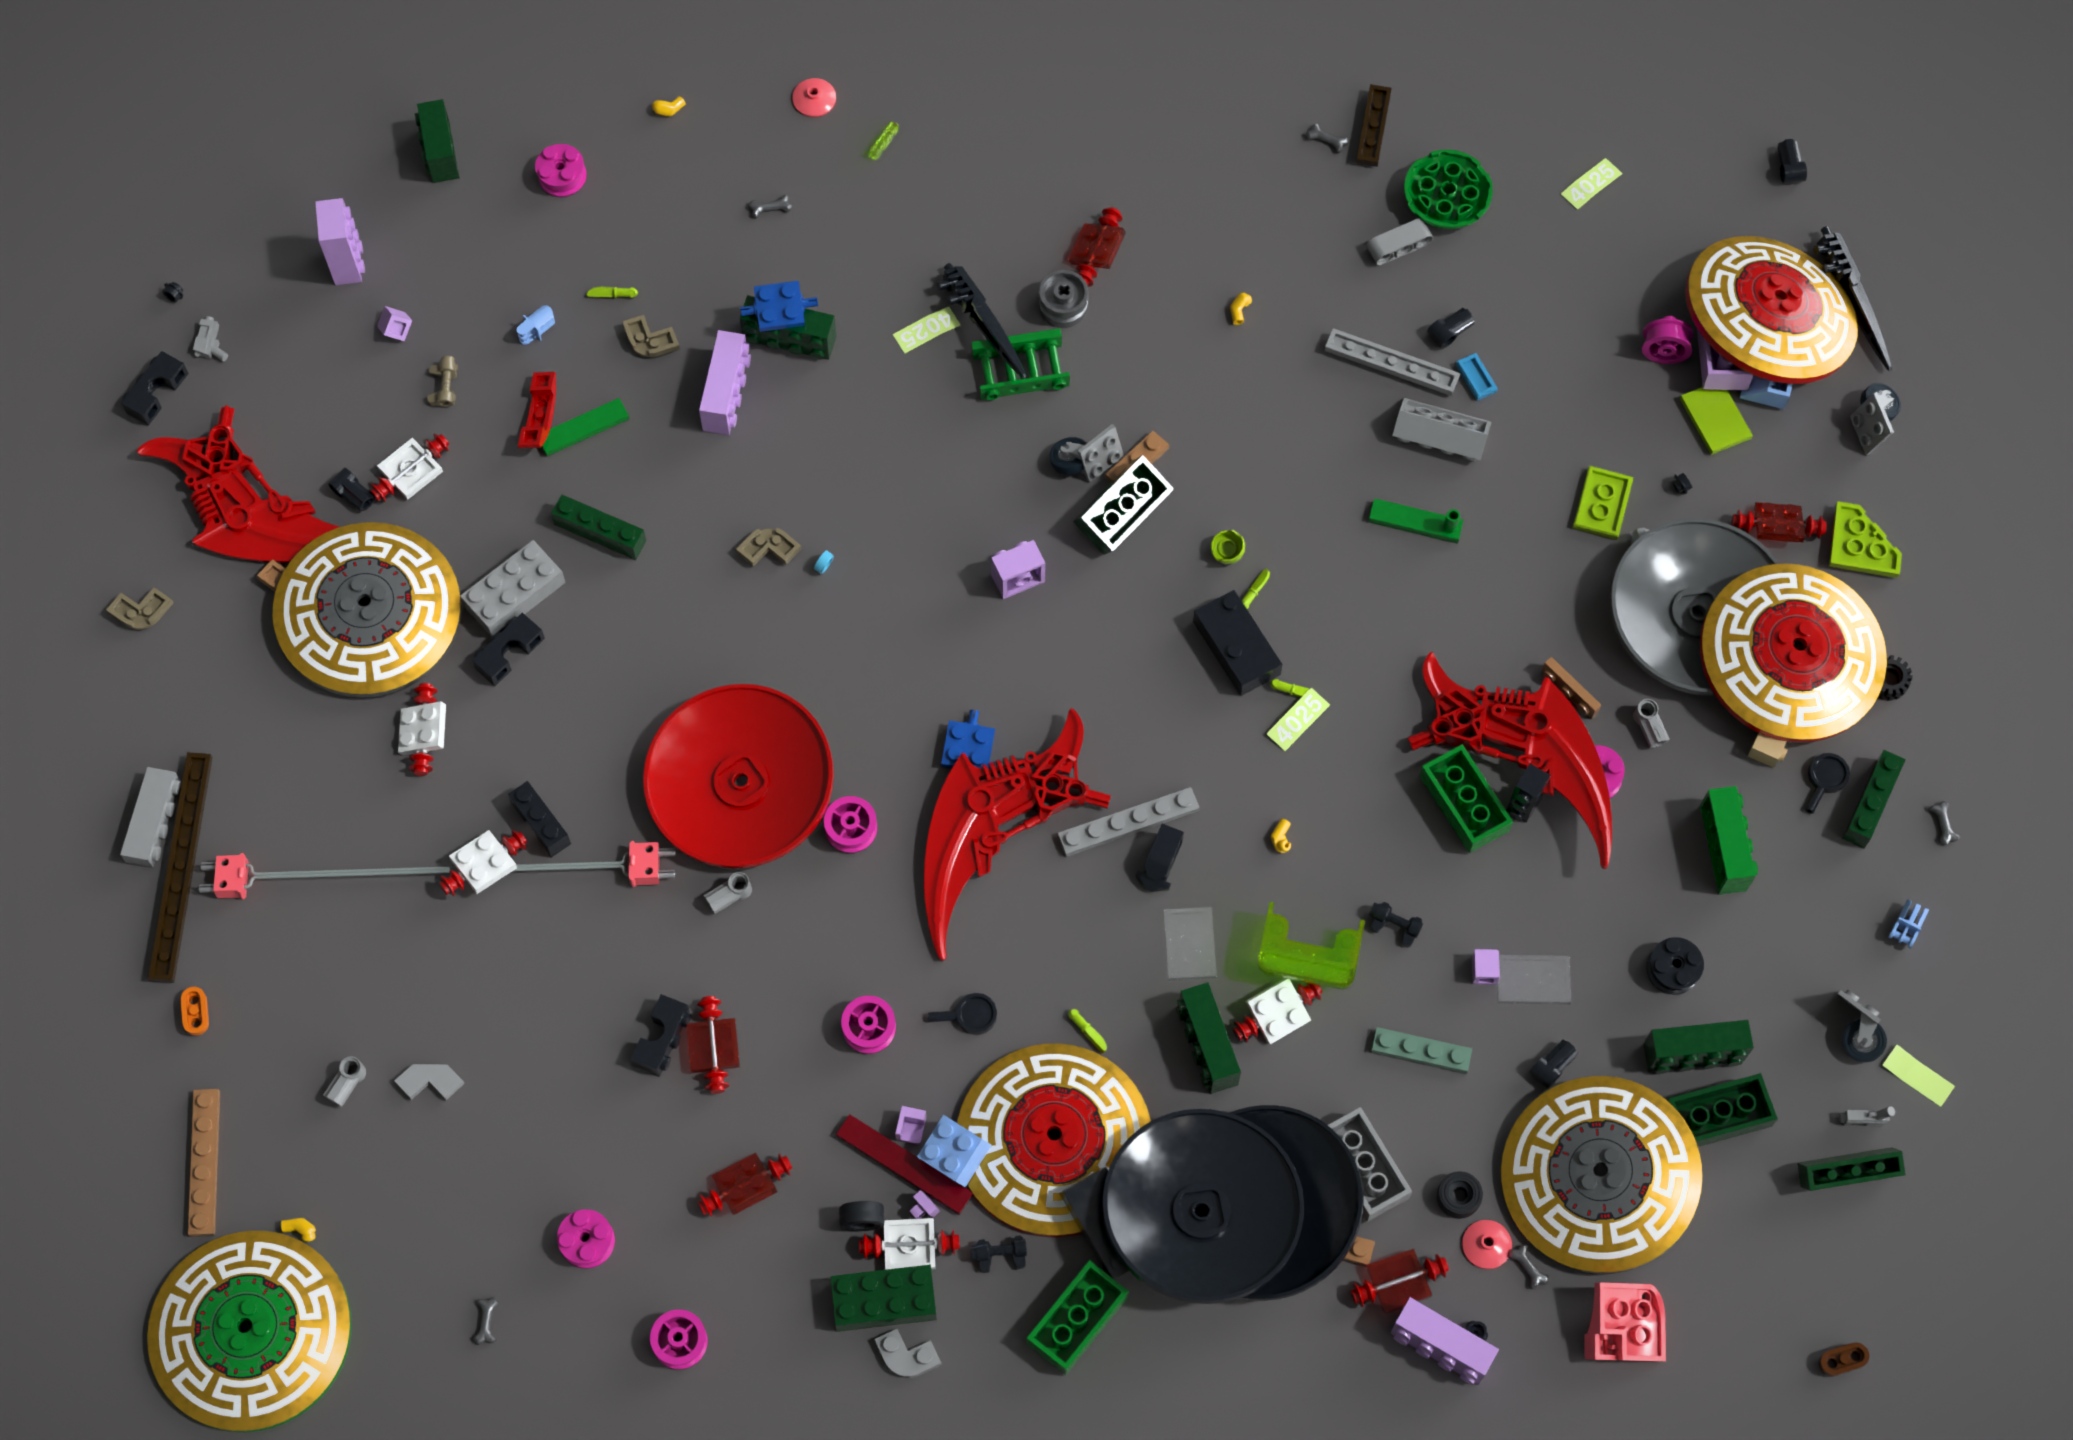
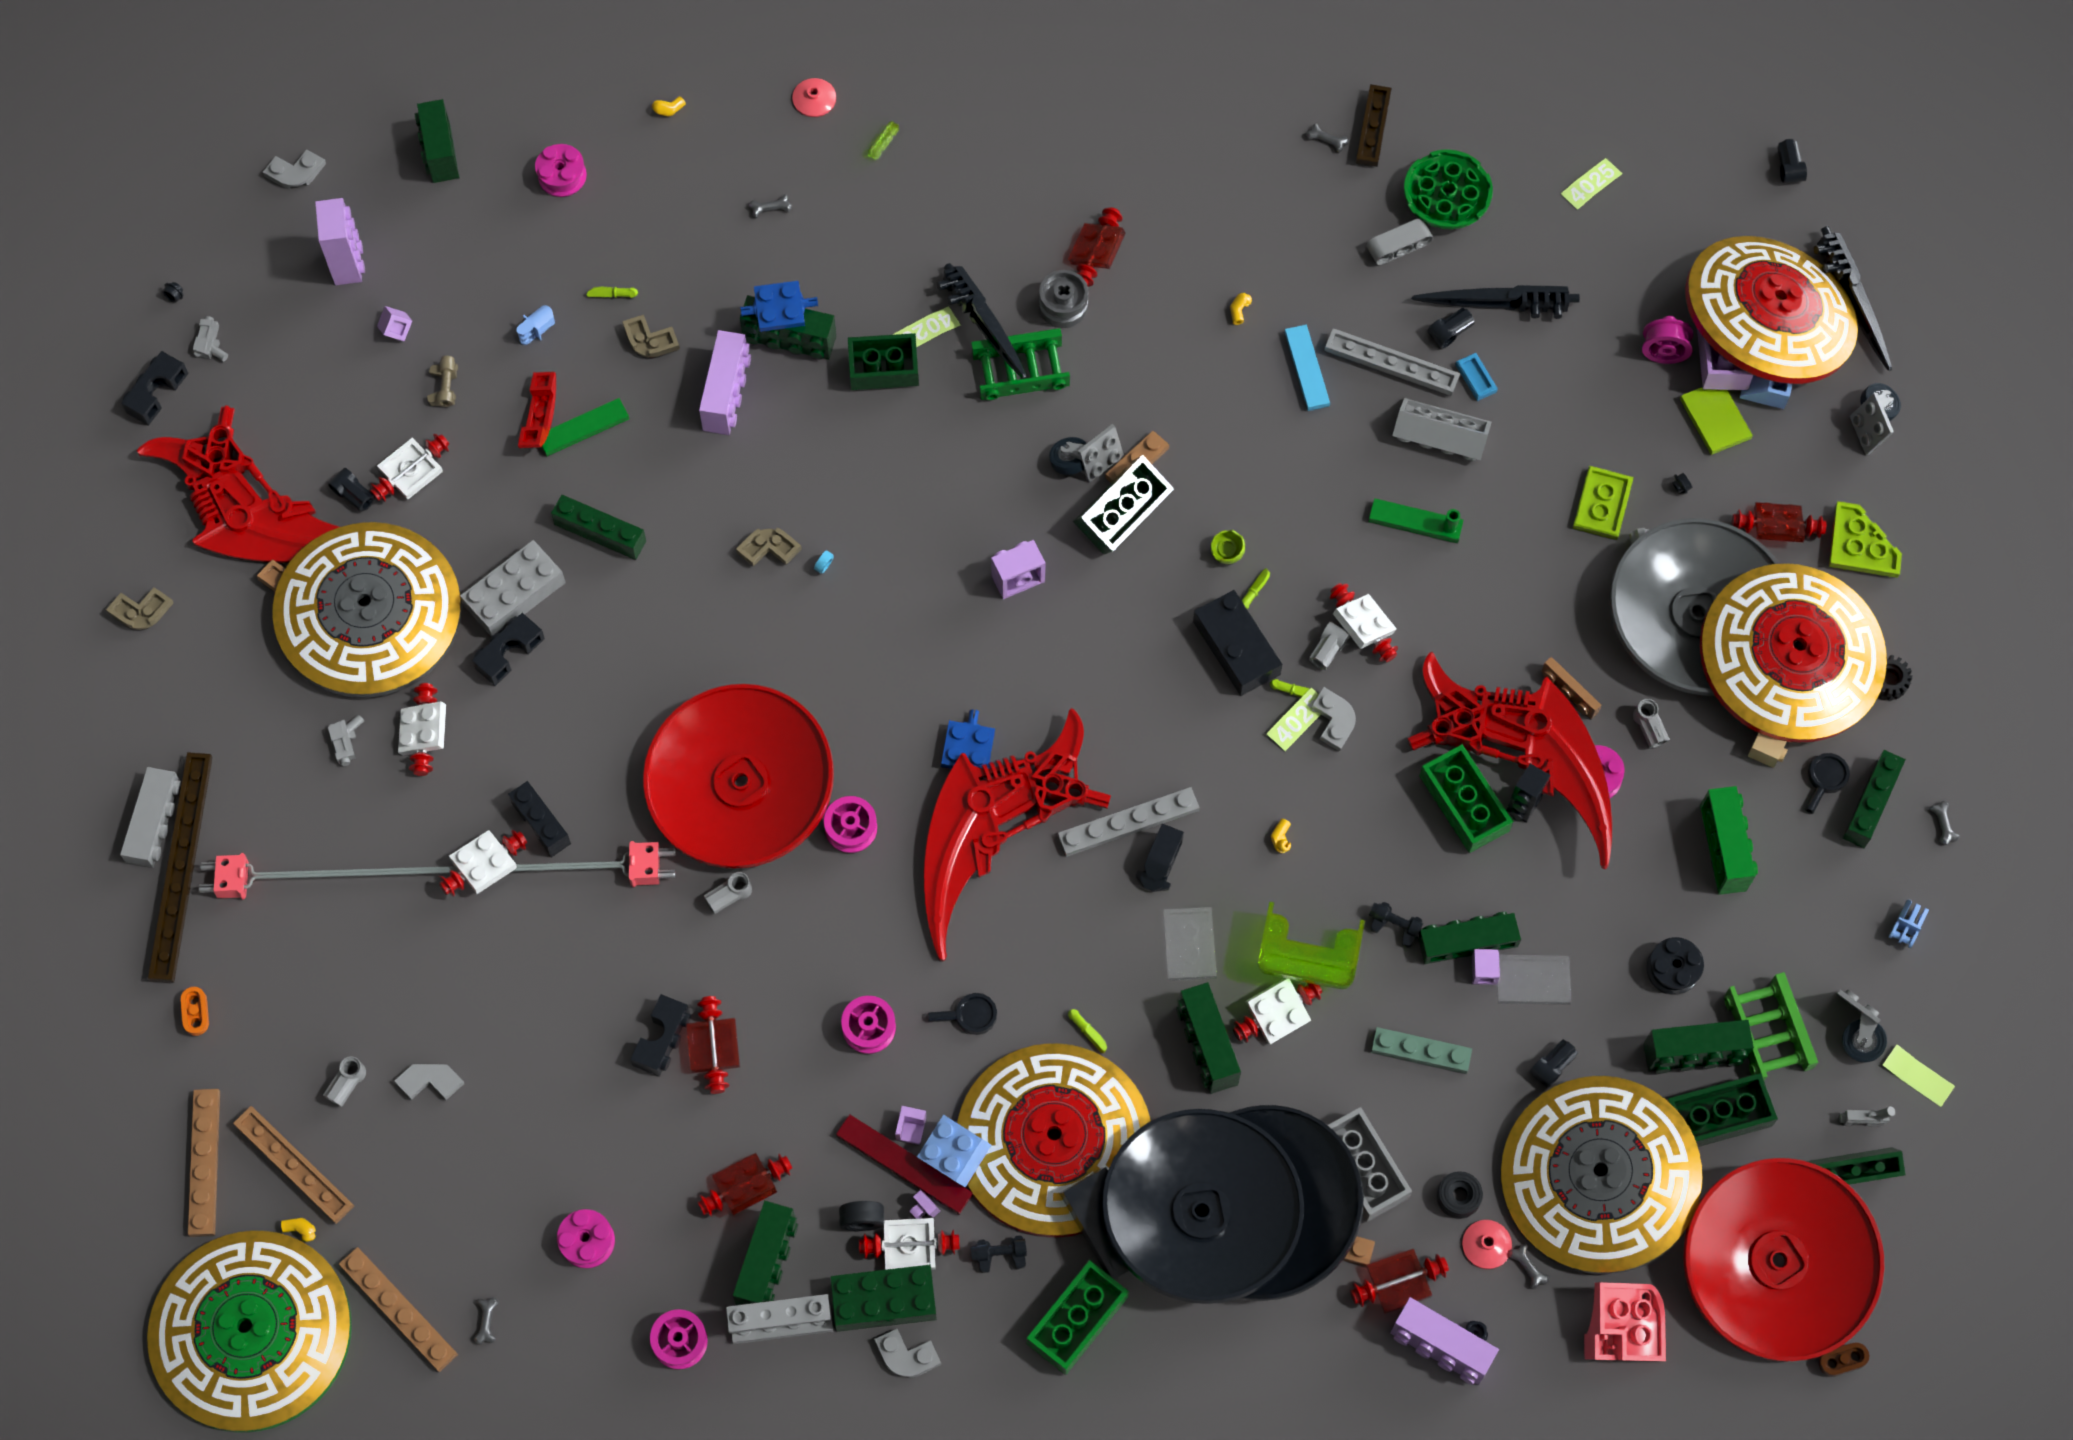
(293, 1164): none -> medium nougat plate
(302, 172): none -> light grey plate
(341, 738): none -> light grey piece
(398, 1309): none -> medium nougat plate
(765, 1254): none -> dark green brick
(780, 1319): none -> light grey fence
(883, 361): none -> dark green brick
(1307, 367): none -> medium azure tile
(1331, 641): none -> light grey piece
(1341, 717): none -> light grey plate
(1364, 621): none -> white plate
(1461, 938): none -> dark green brick
(1508, 298): none -> black piece
(1786, 1011): none -> bright green fence
(1828, 1249): none -> red dish

